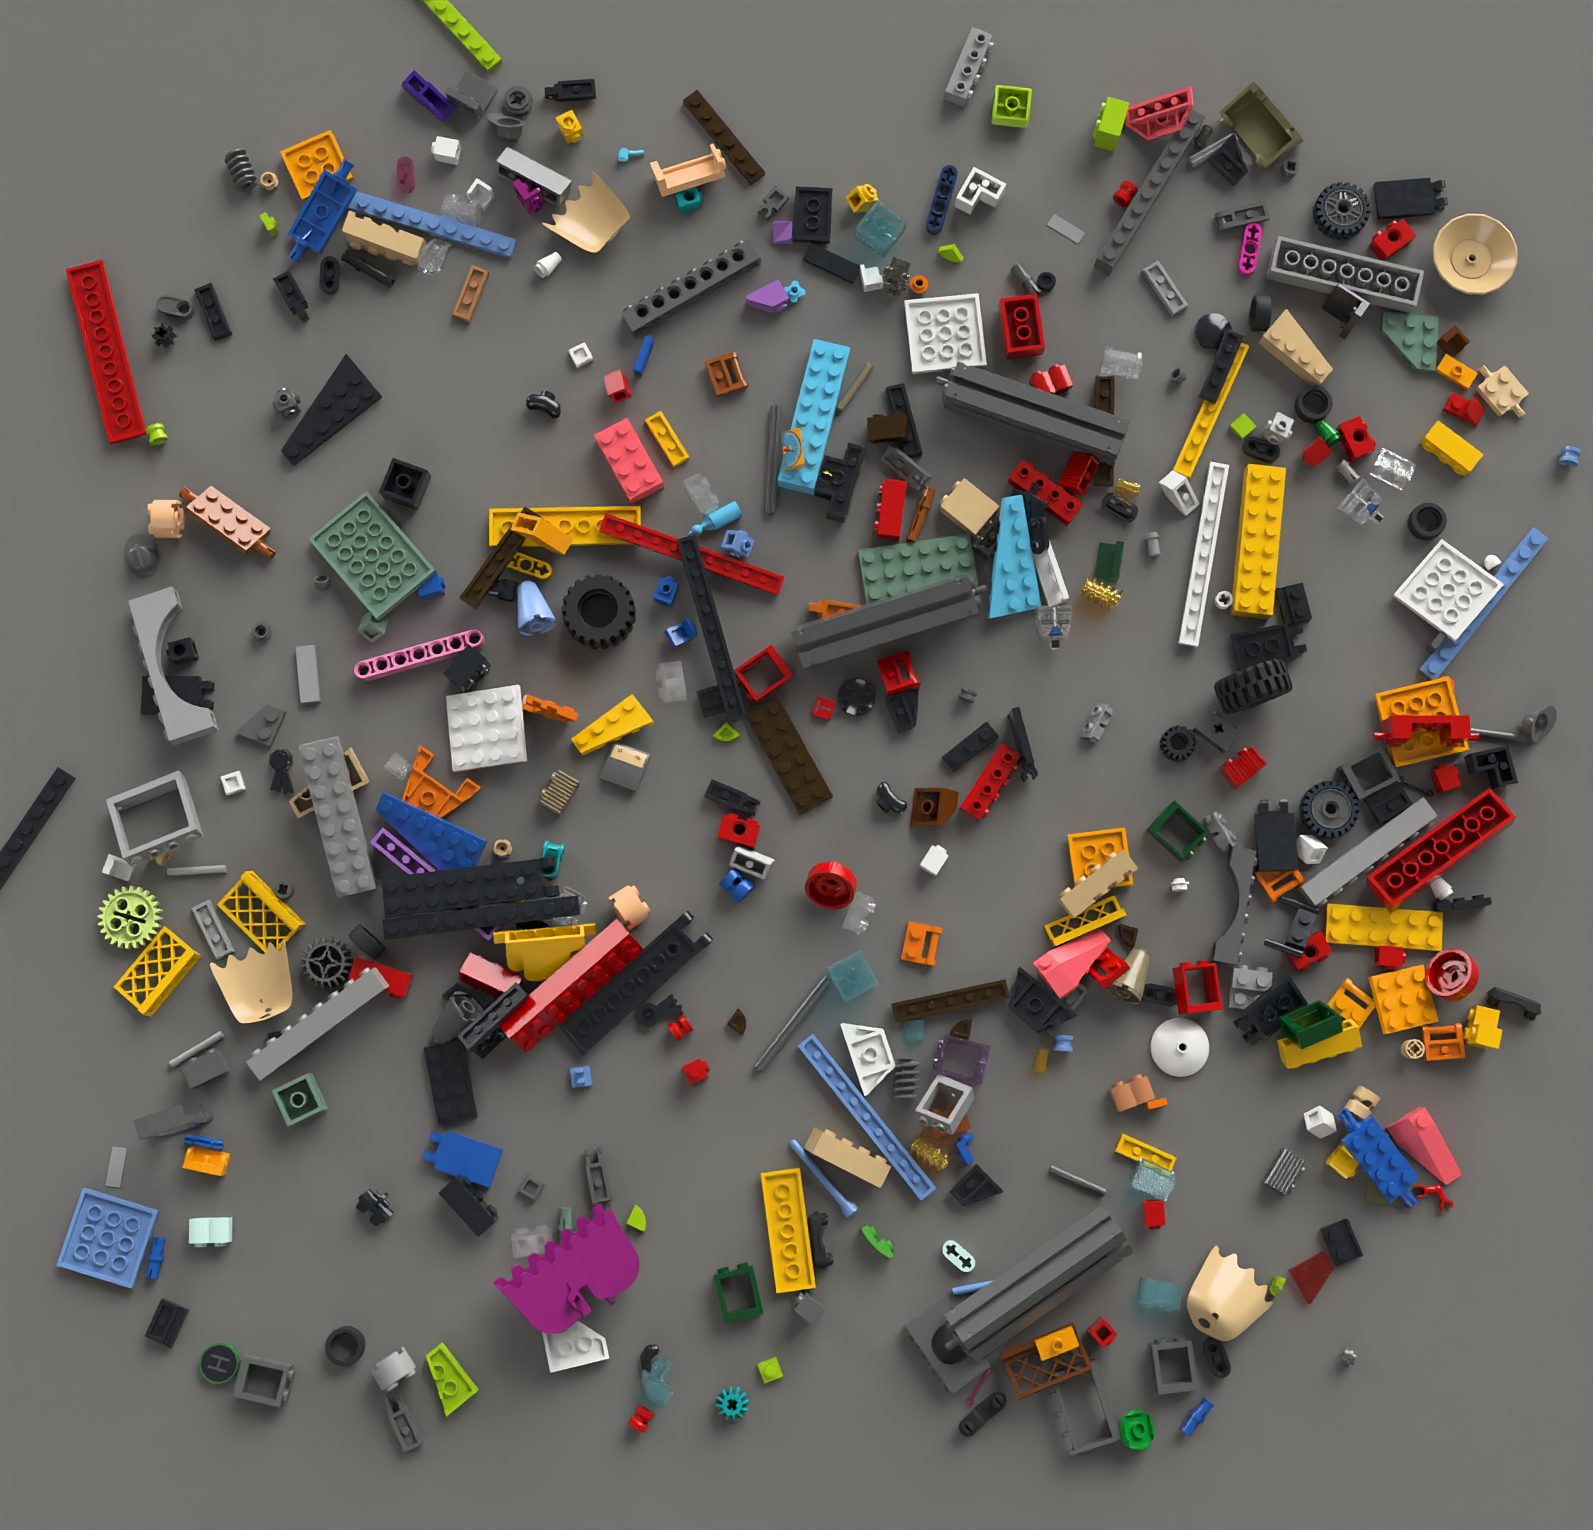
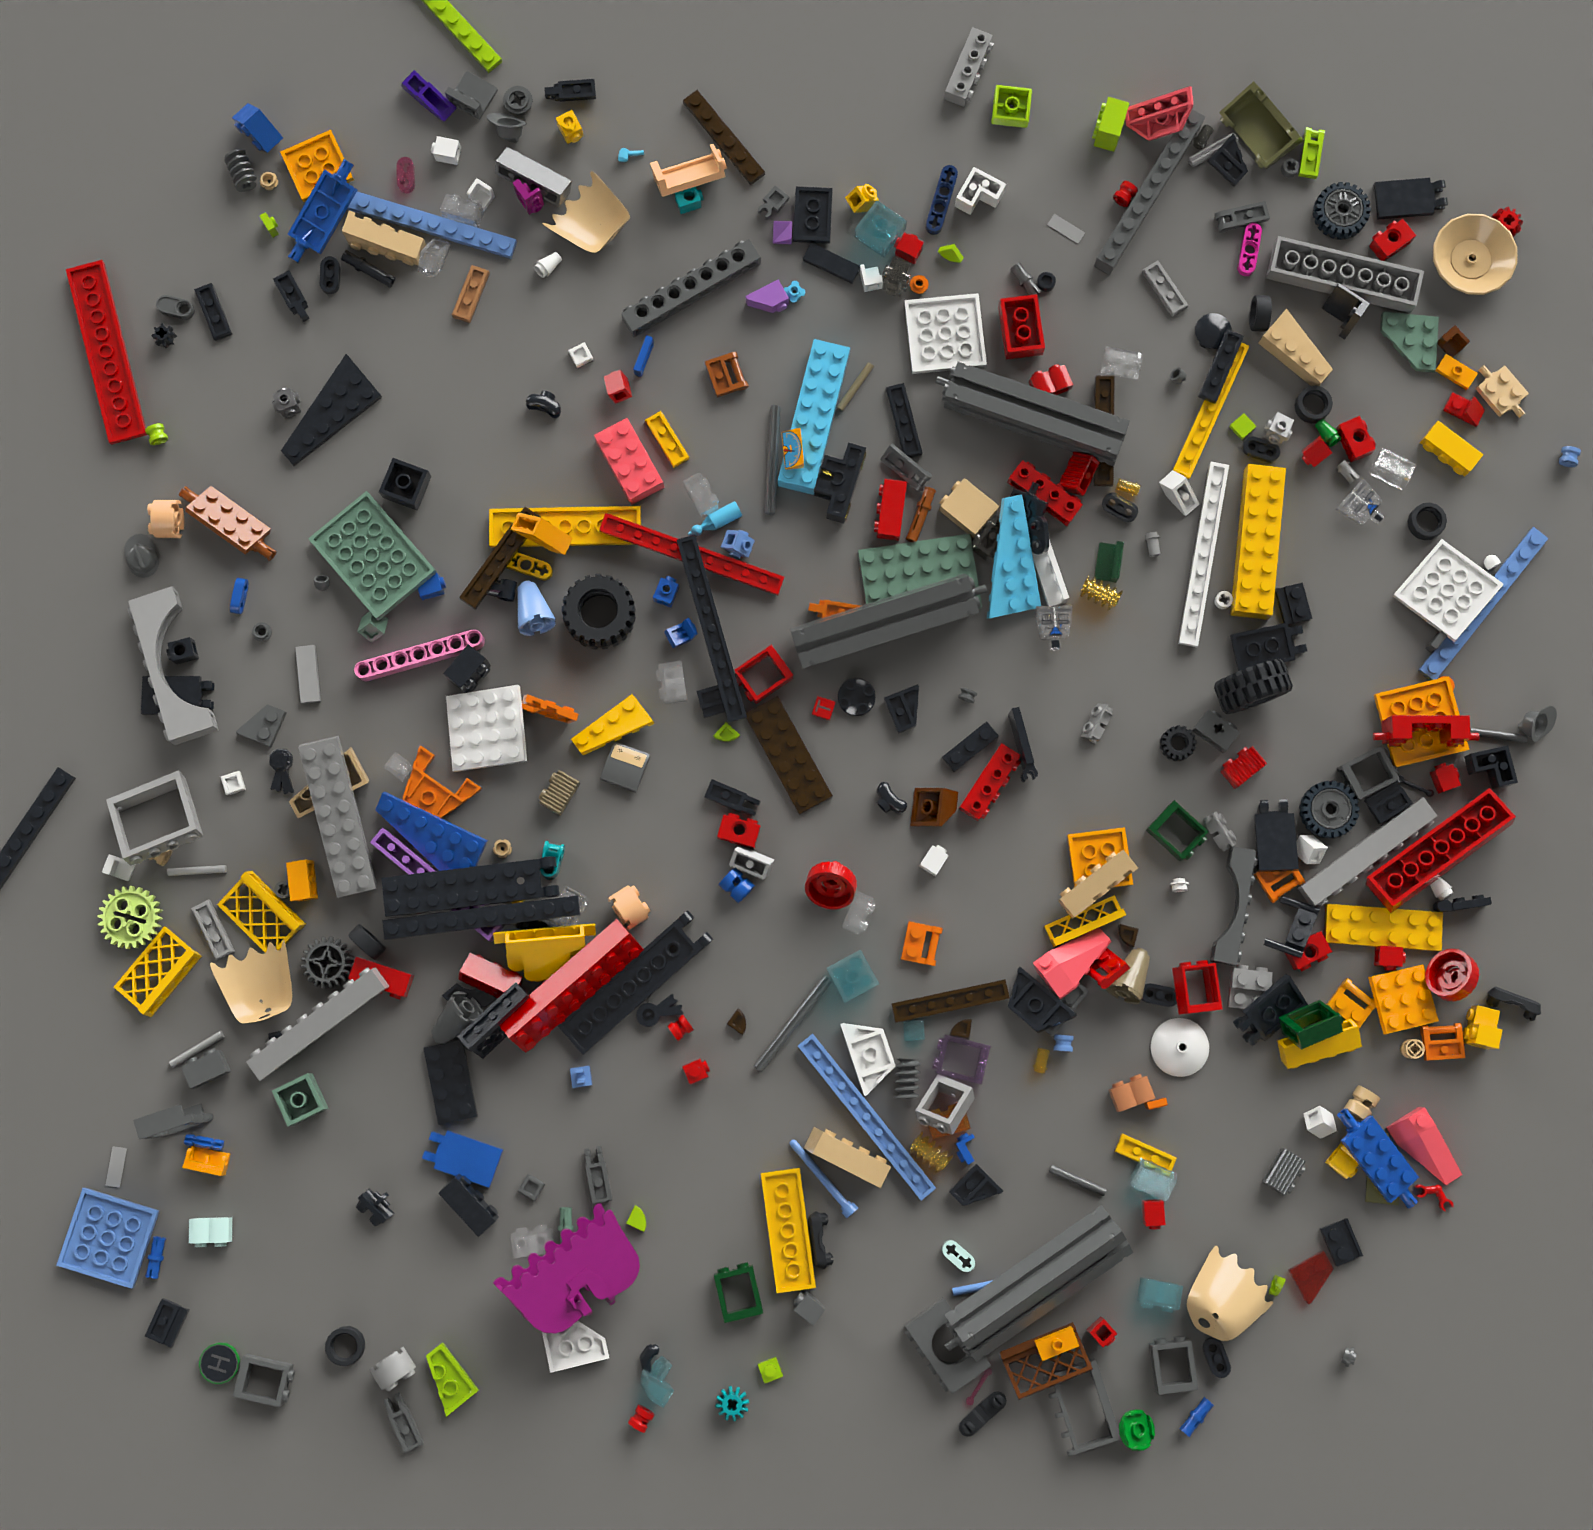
(239, 596): none -> blue beam
(254, 123): none -> blue brick
(302, 880): none -> light orange hinge
(881, 1245): bright green slope -> none
(887, 428): dark brown brick -> none
(892, 676): red plate -> none
(908, 247): none -> red brick
(1311, 153): none -> lime plate
(1509, 219): none -> red gear

